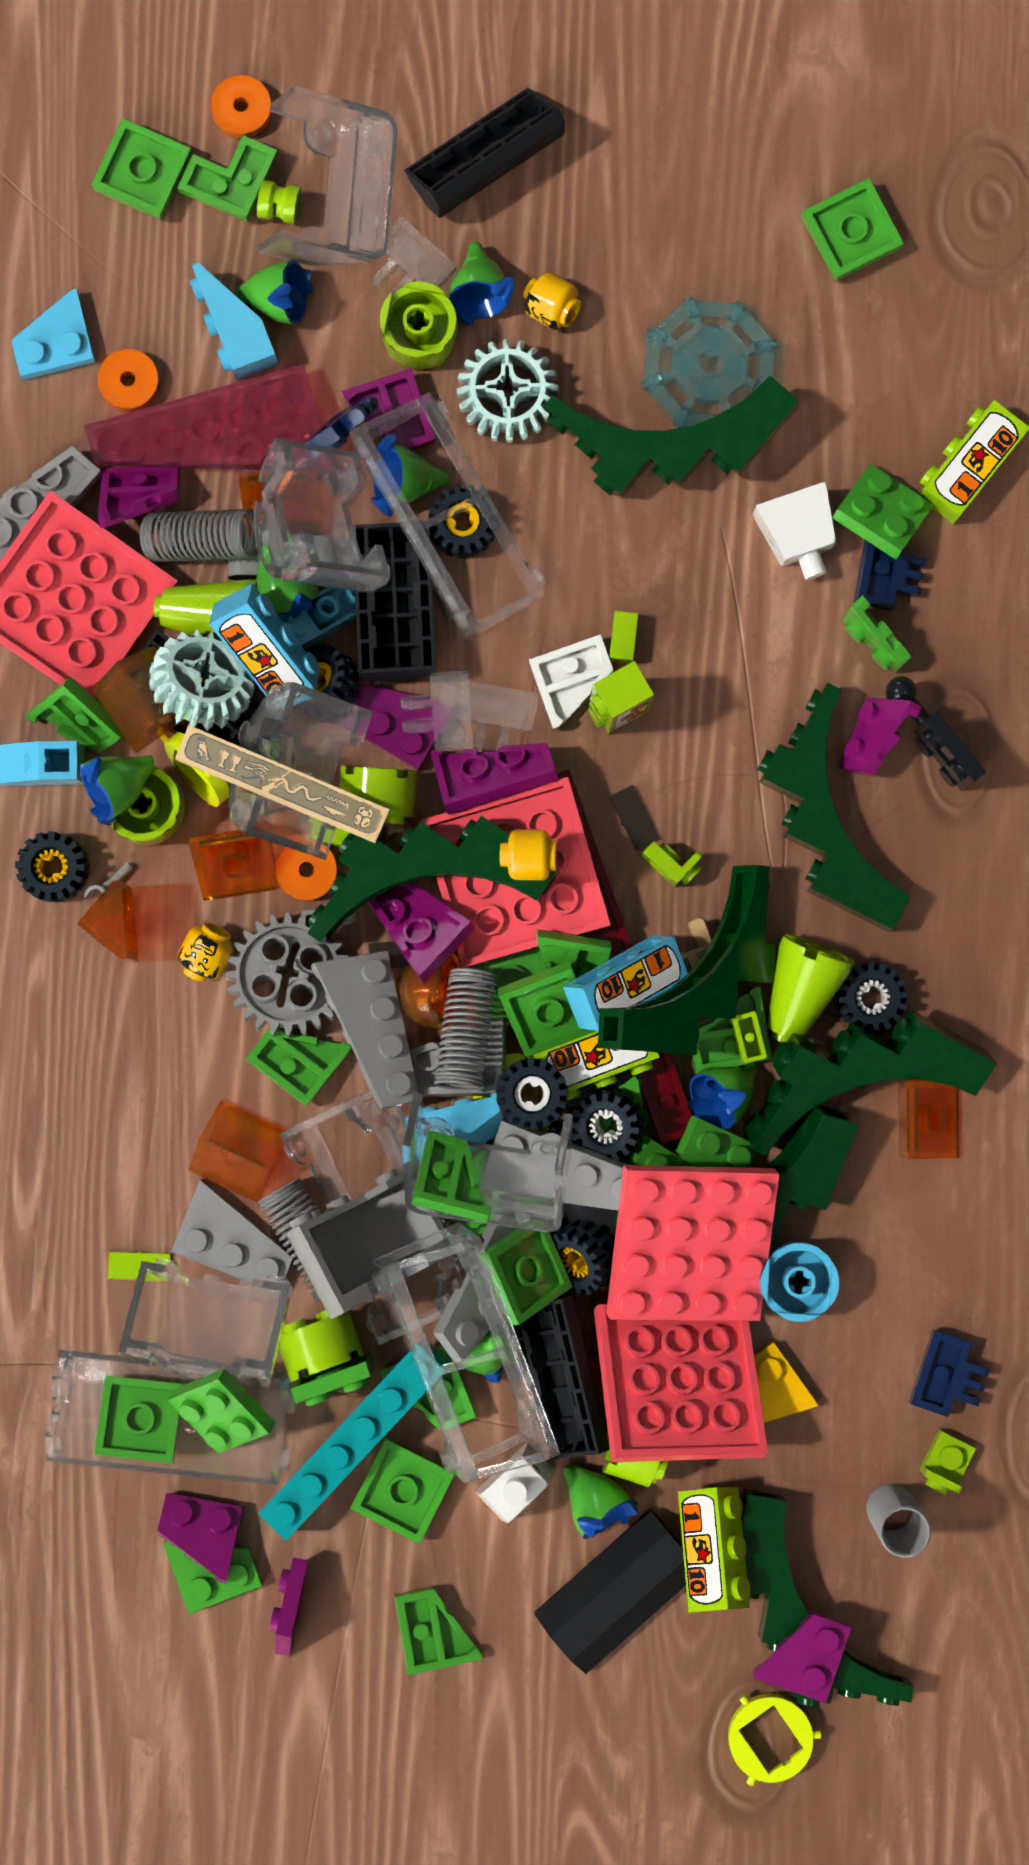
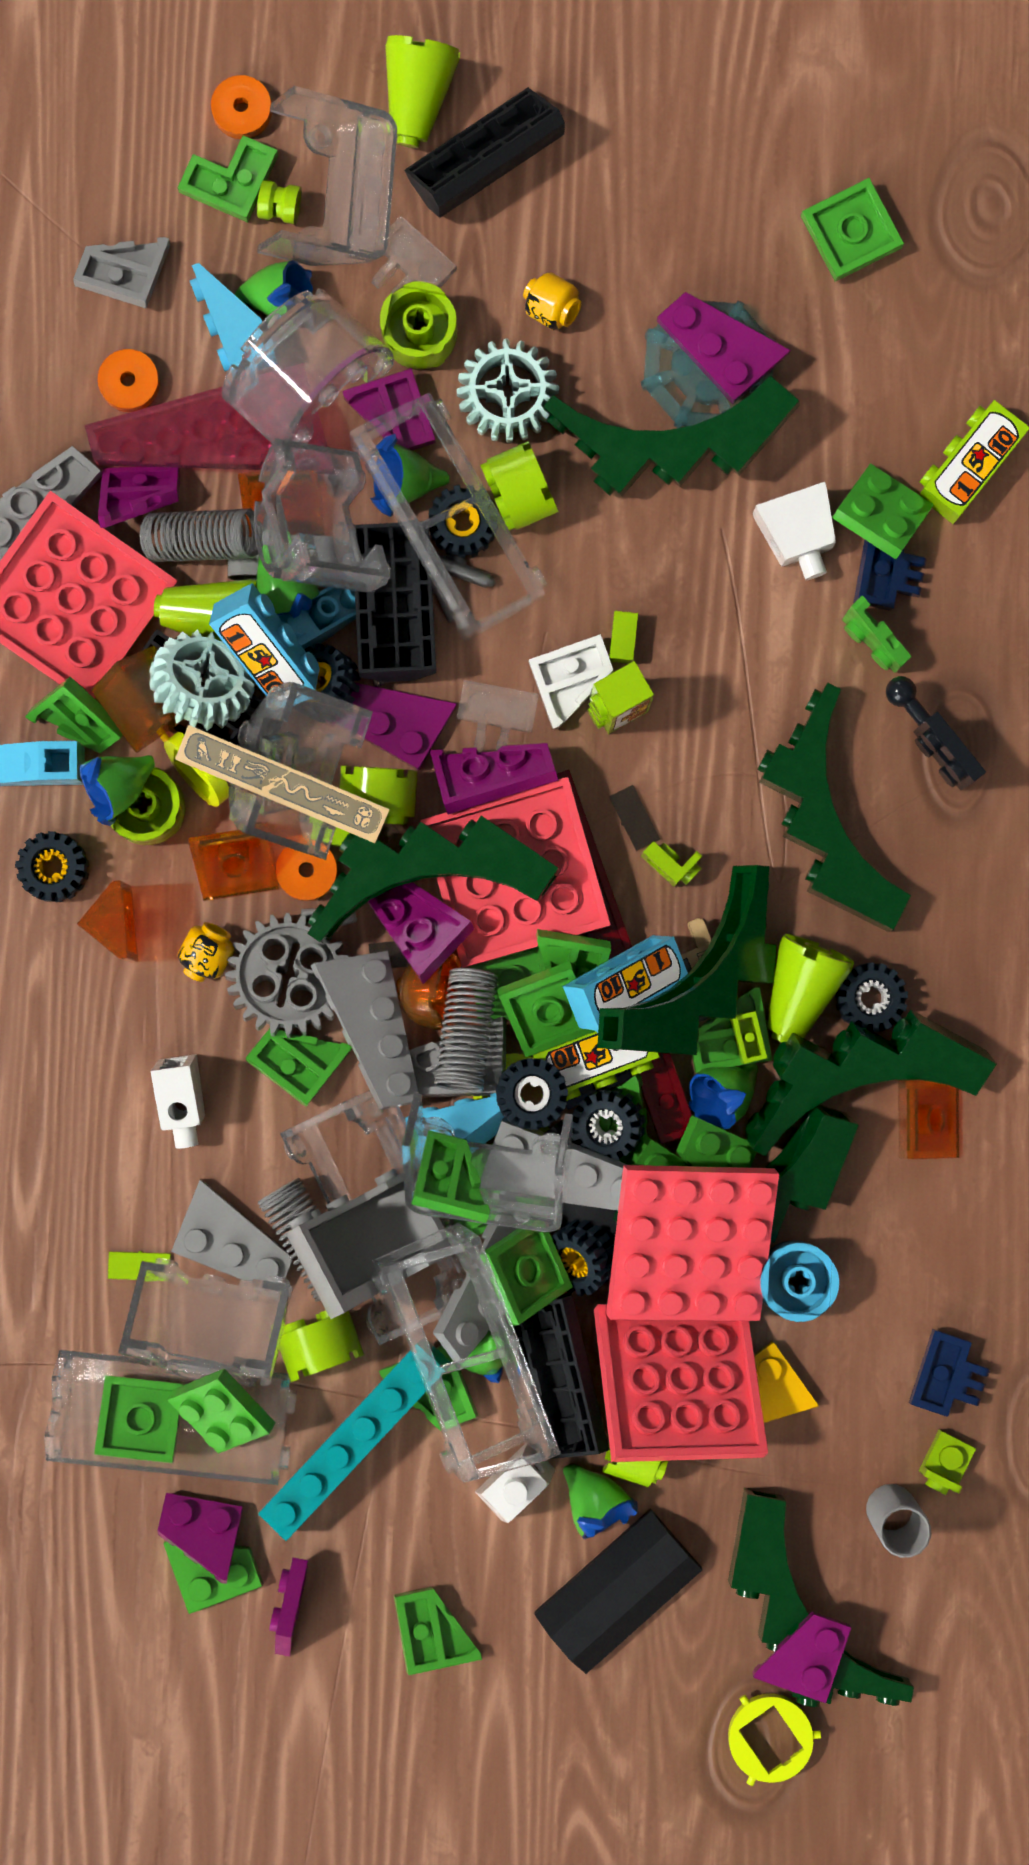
(54, 340): medium azure wing -> none
(119, 875): light grey hand -> none
(123, 270): none -> light grey wing
(141, 169): bright green plate -> none
(179, 1081): none -> white torso
(238, 1151): clear orange slope -> none
(300, 364): none -> clear cylinder
(320, 1385): bright green plate -> none
(337, 429): dark blue hinge -> none
(402, 1490): bright green plate -> none
(417, 84): none -> lime cone
(449, 711): clear hinge -> none
(457, 567): none -> flat silver piece
(479, 287): blue hat -> none
(521, 486): none -> lime brick
(529, 854): yellow head -> none
(713, 1549): brick -> none
(721, 346): none -> magenta wing
(875, 734): magenta wing -> none

